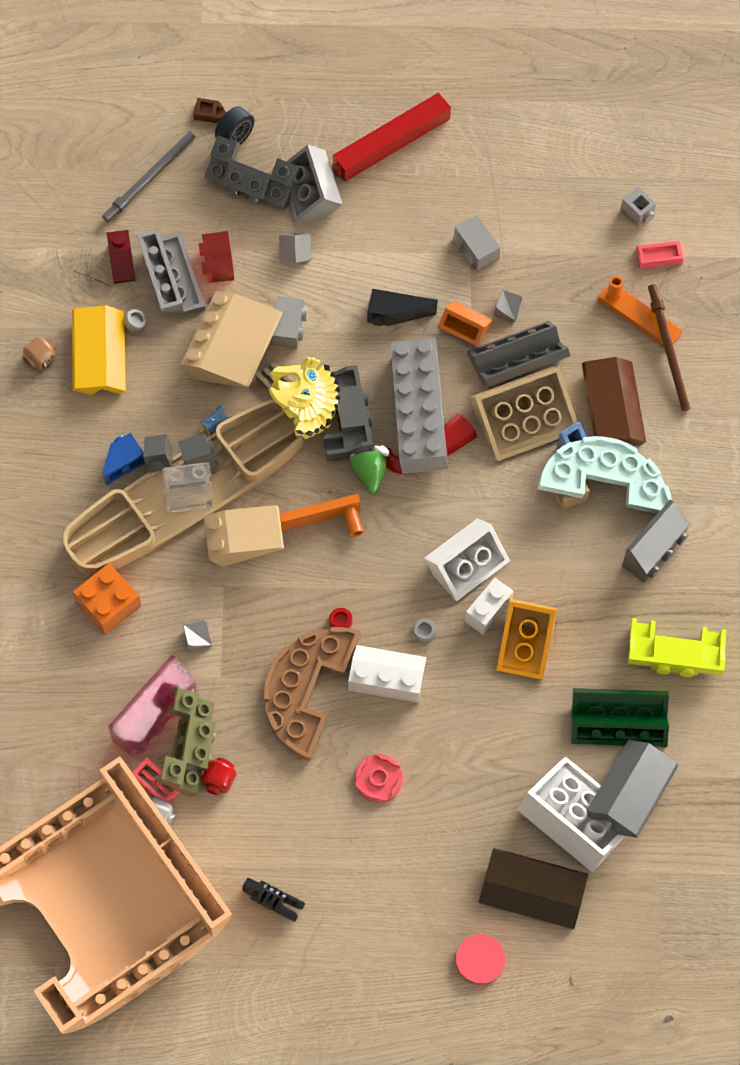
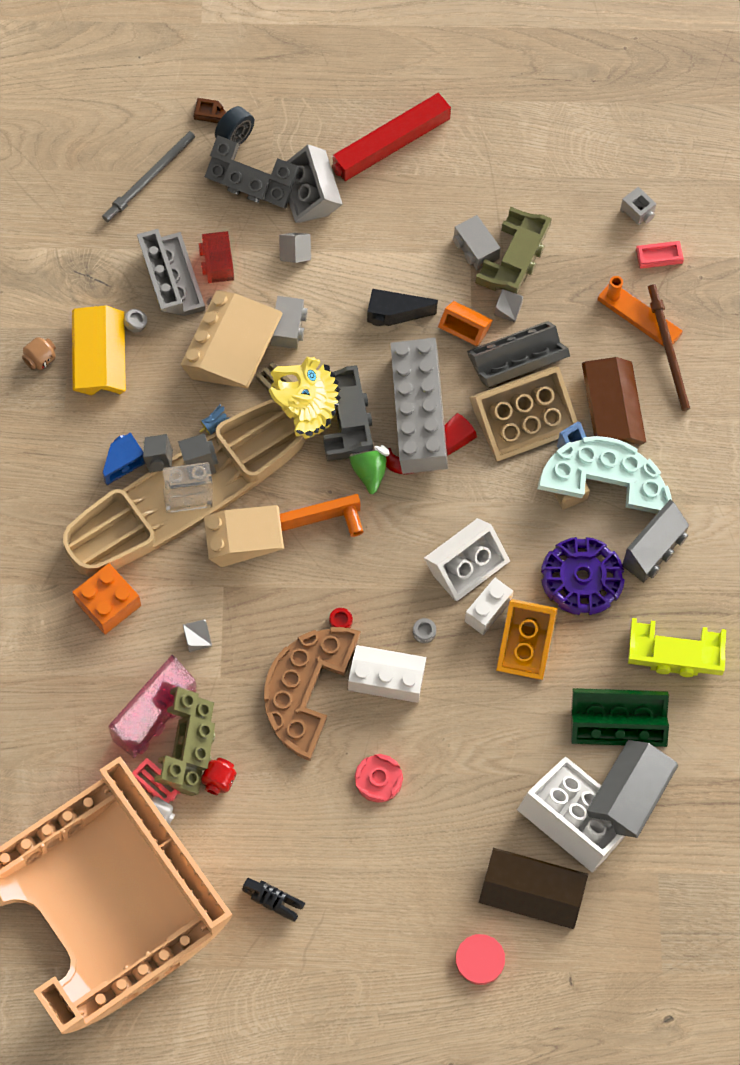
(121, 256): dark red slope -> none
(519, 258): none -> olive bracket
(579, 588): none -> dark purple plate

